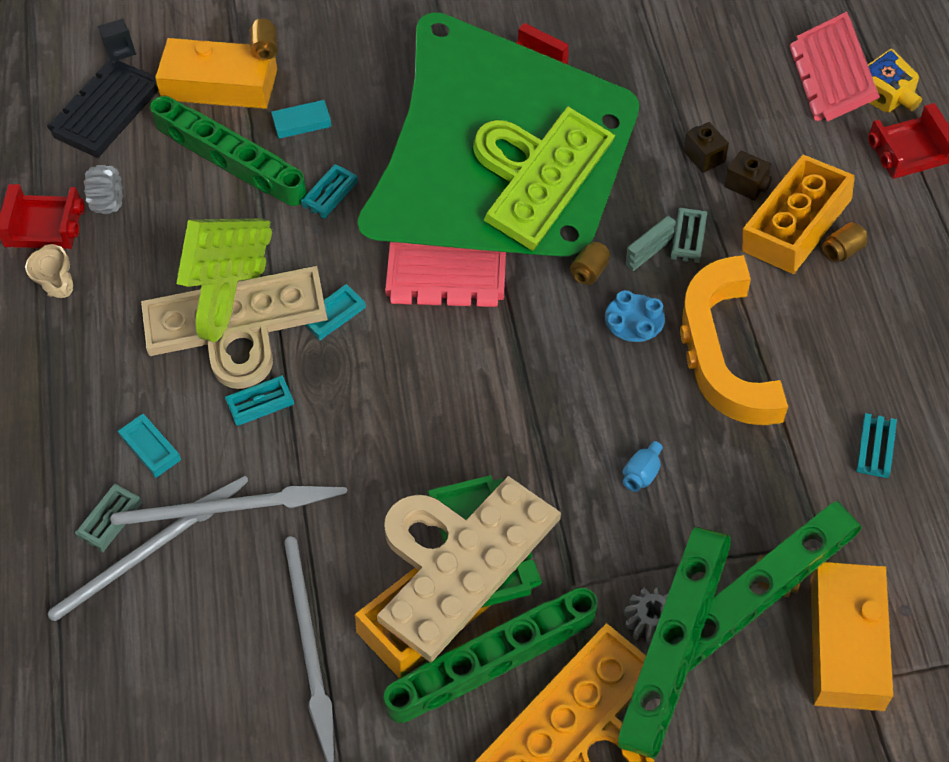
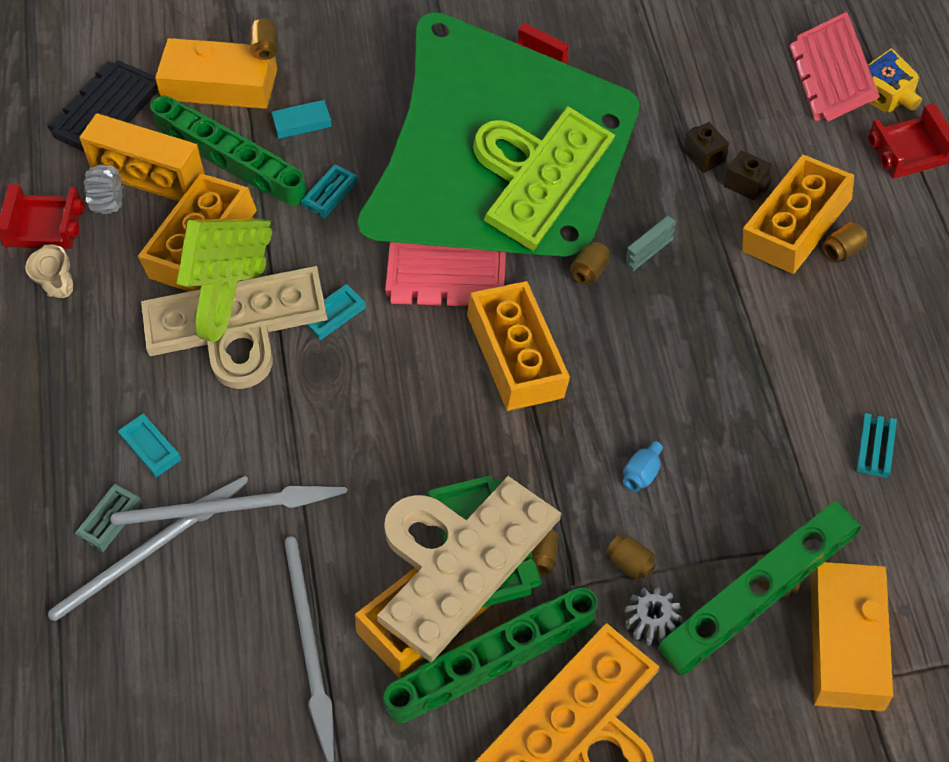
(117, 40): black brick -> none
(142, 156): none -> light orange brick
(204, 199): none -> light orange brick
(261, 404): teal tile -> none
(517, 346): none -> light orange brick
(546, 553): none -> pearl gold brick
(631, 557): none -> pearl gold brick
(635, 317): dark azure dish -> none
(667, 663): green beam -> none
(686, 252): sand green tile -> none
(730, 395): light orange arch -> none

